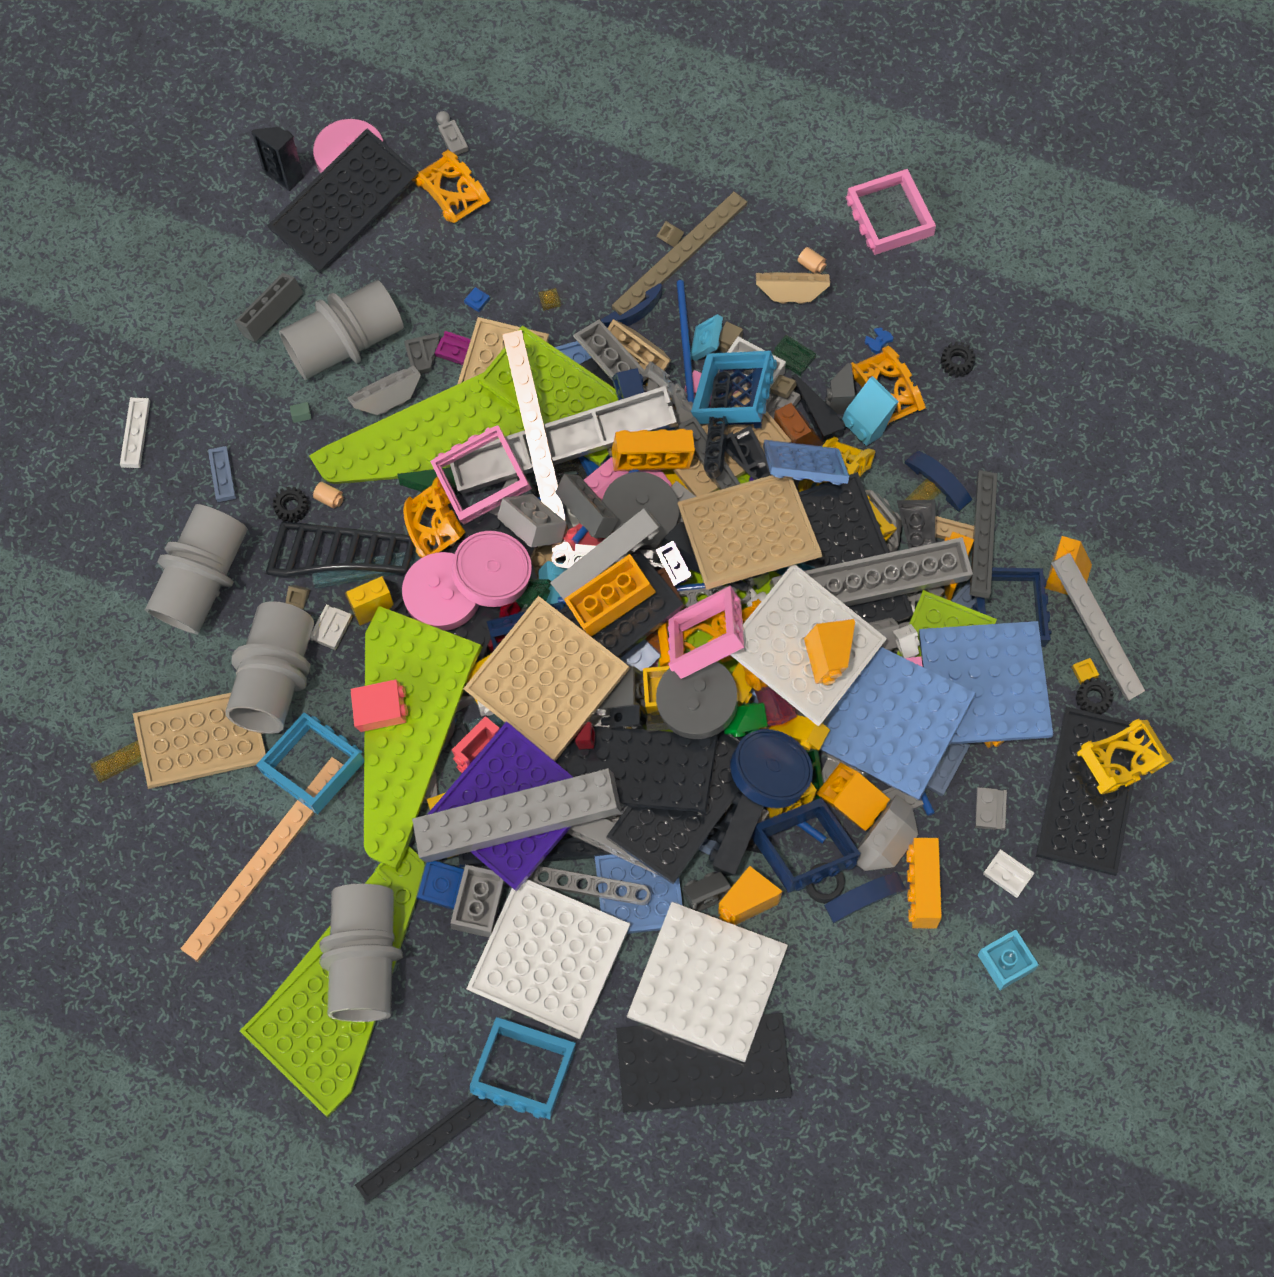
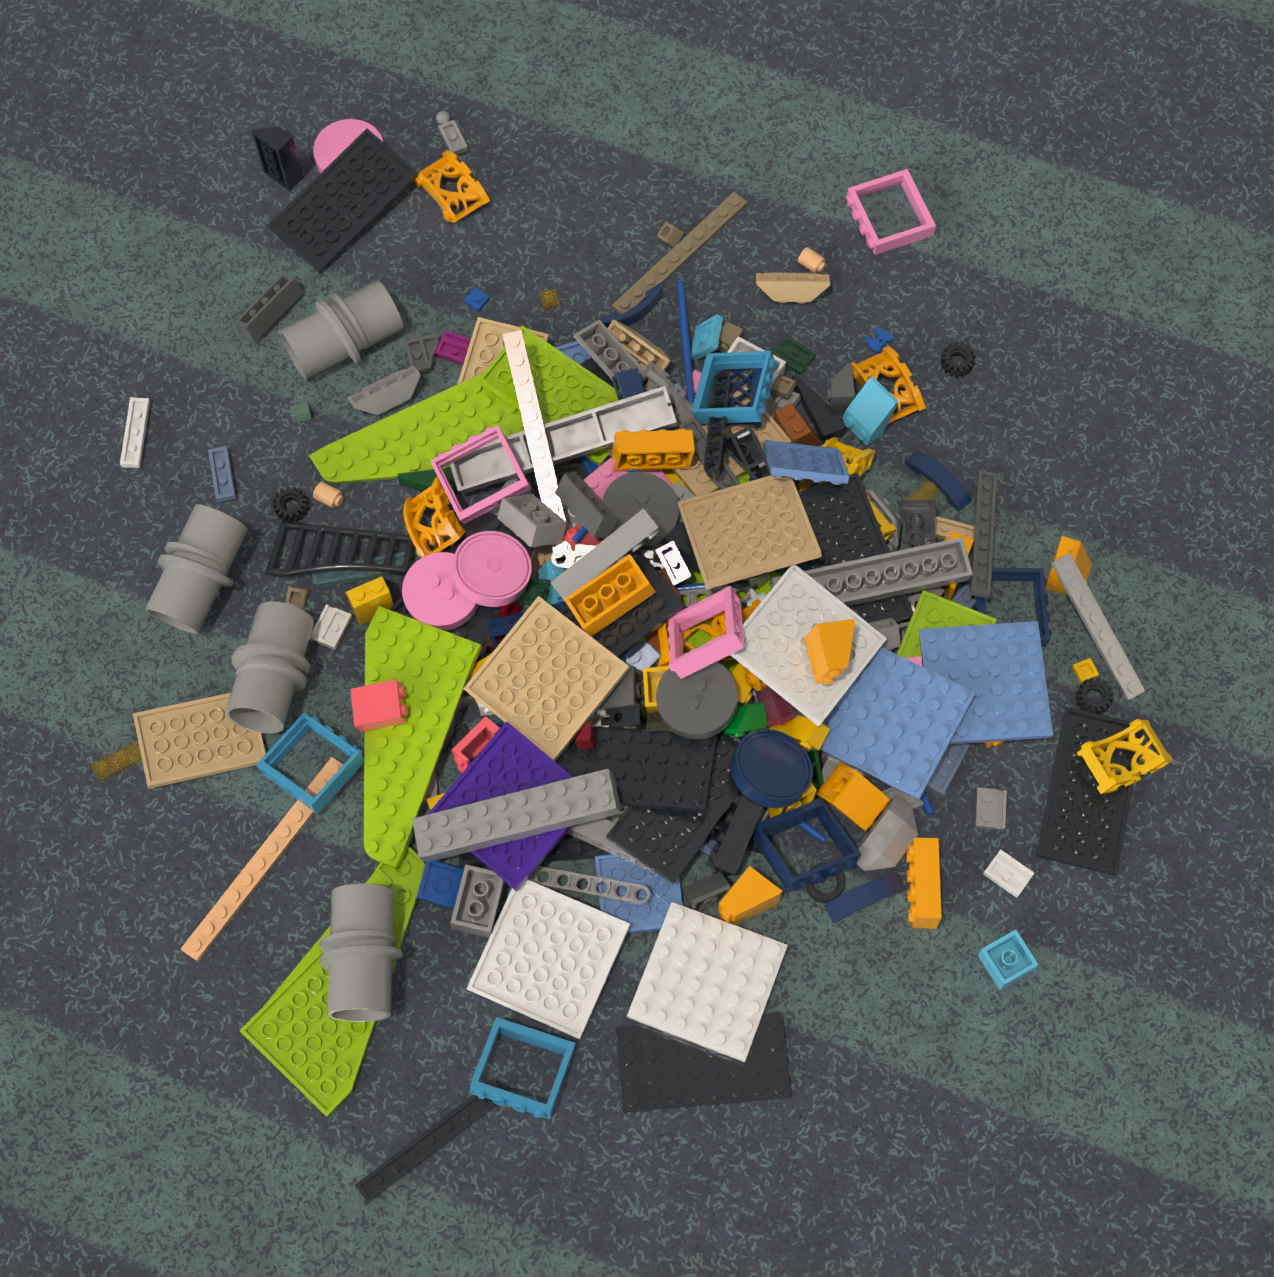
(907, 641): white brick -> none

